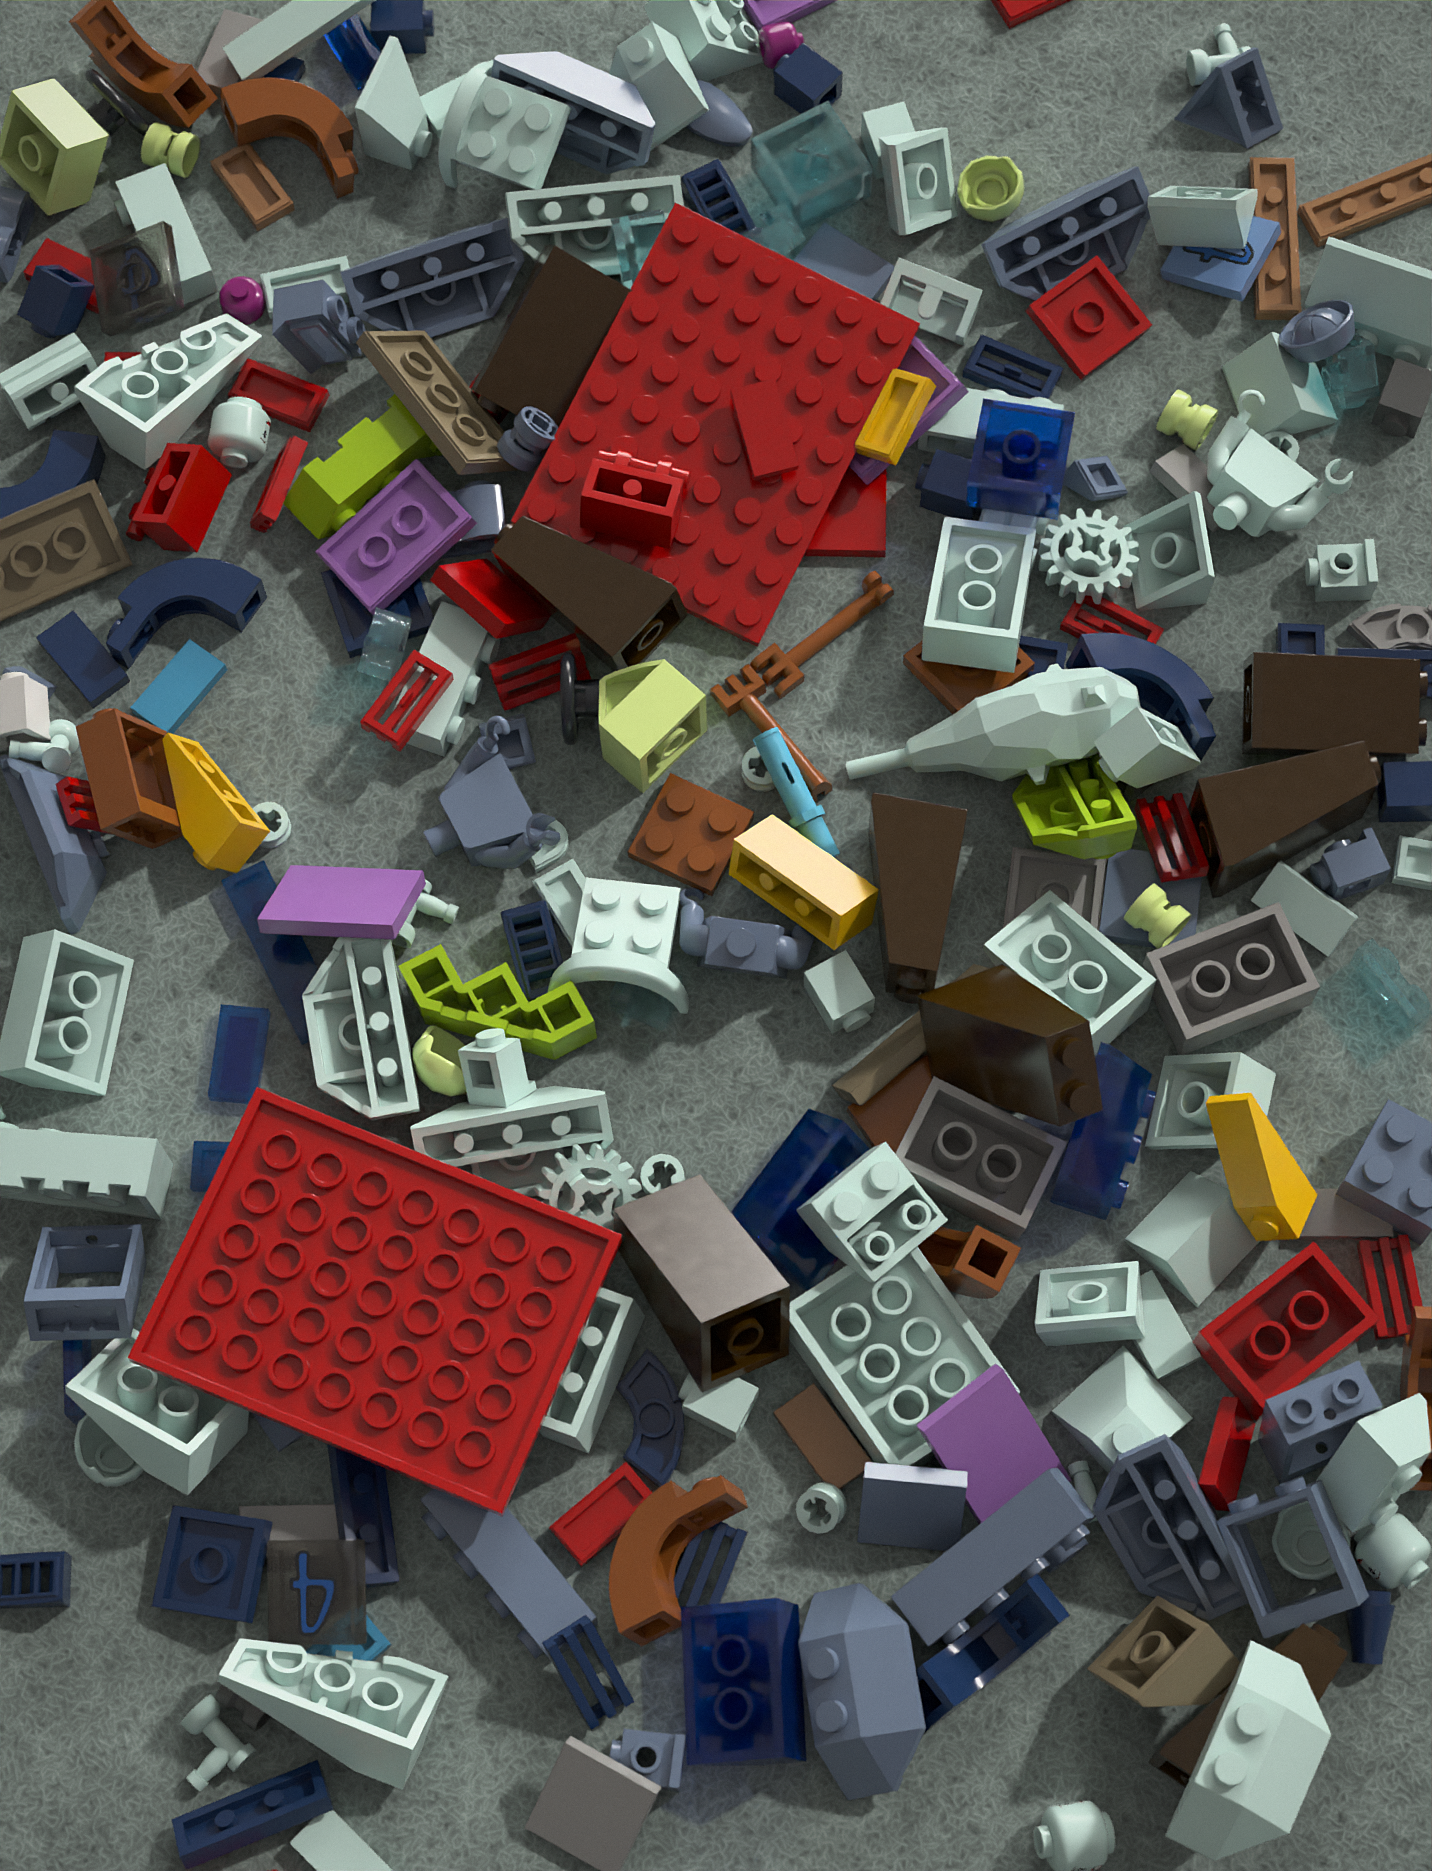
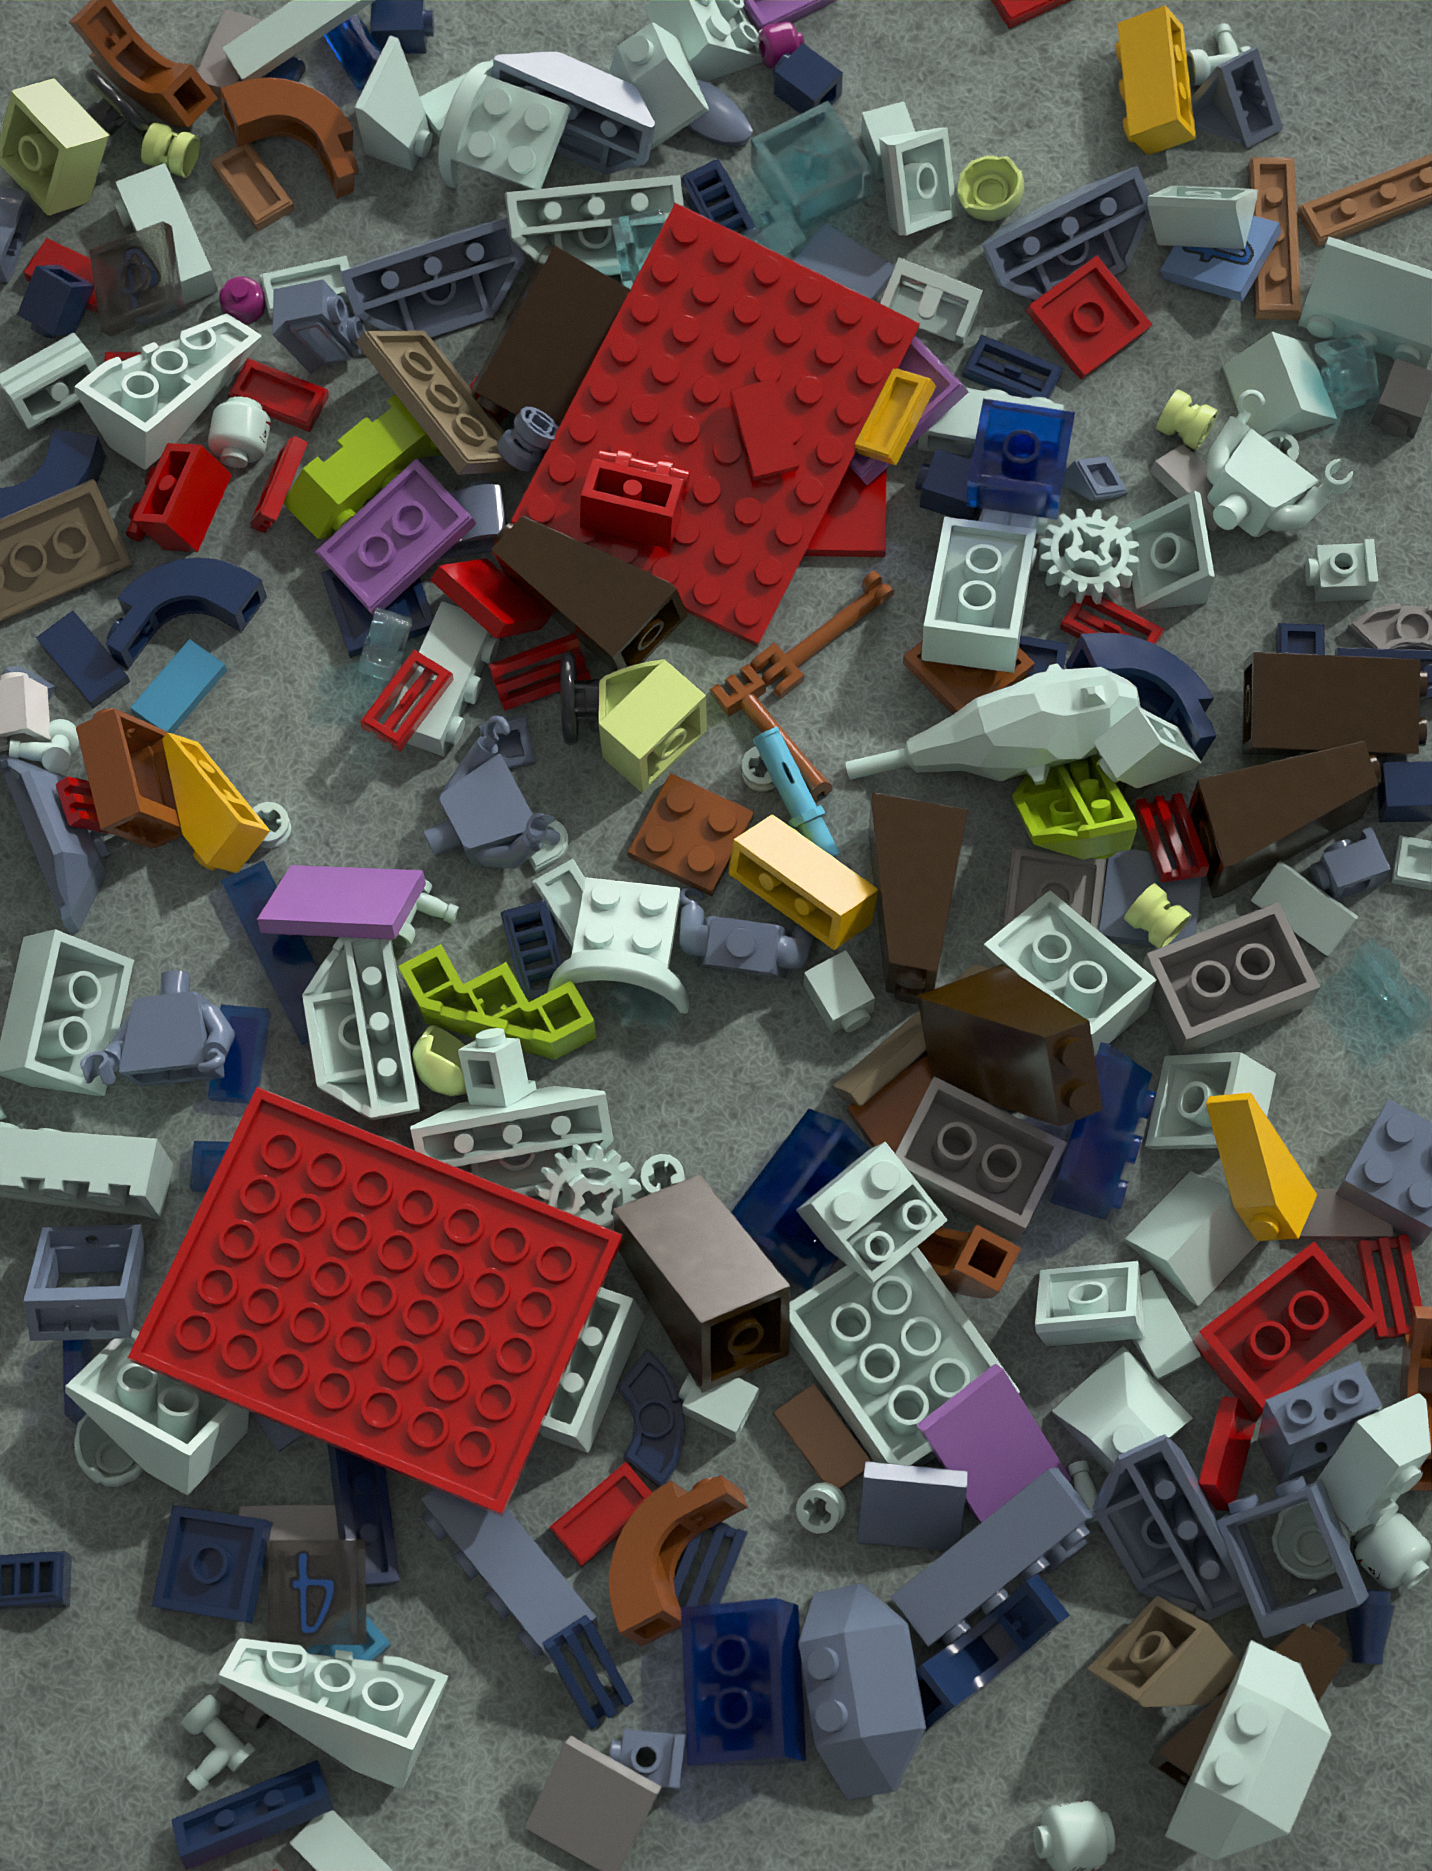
(166, 1039): none -> sand blue torso
(1155, 81): none -> yellow brick
(1319, 331): sand blue hat -> none

